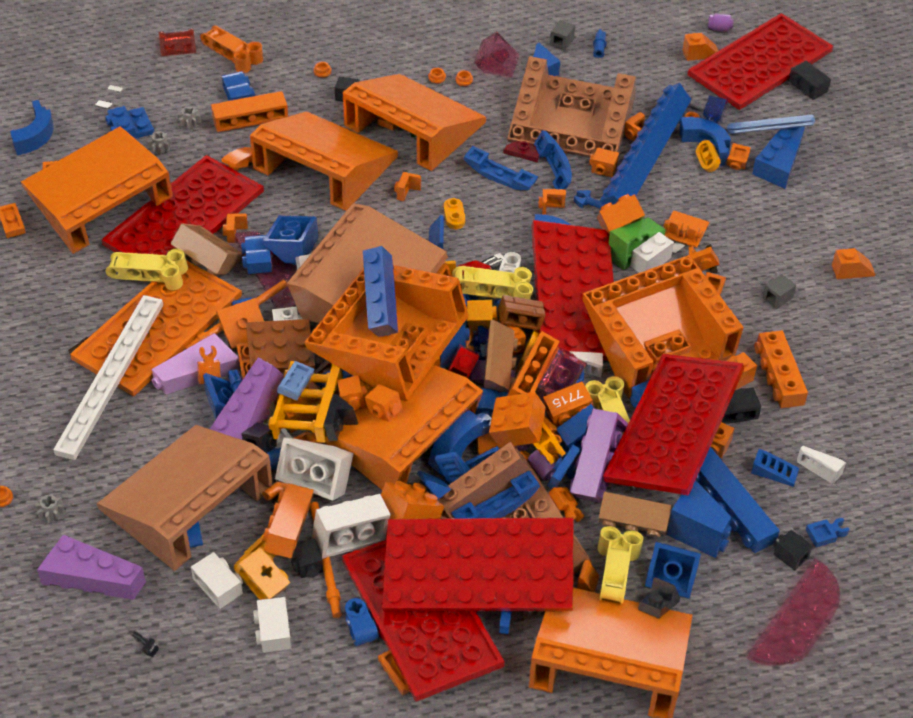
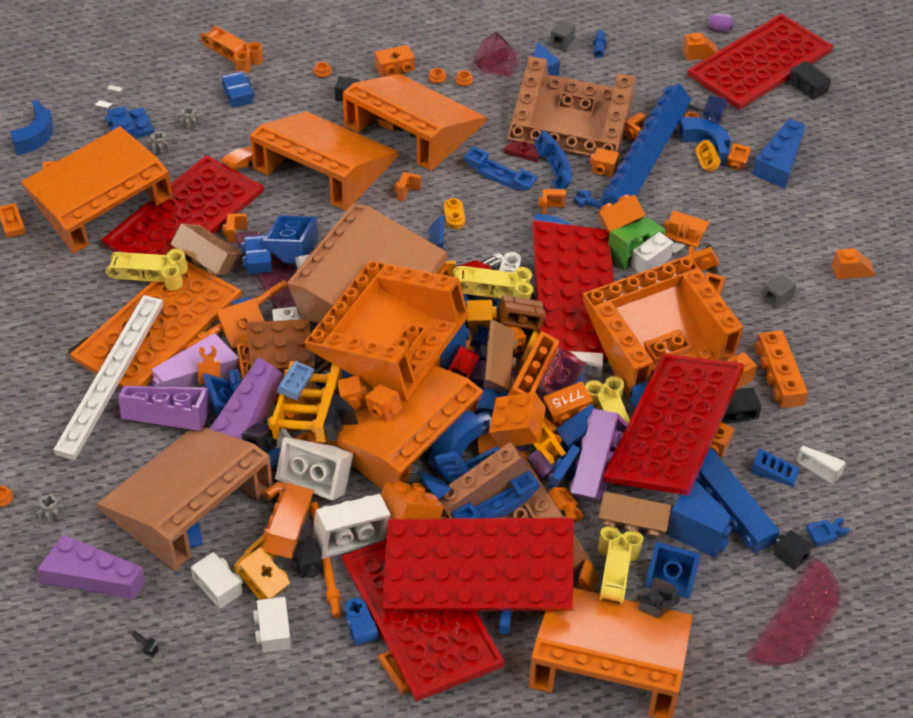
(166, 405): none -> medium lavender wedge
(177, 46): clear red plate -> none
(249, 111): orange brick -> none
(380, 291): blue brick -> none
(394, 61): none -> orange brick
(771, 124): medium blue axle -> none

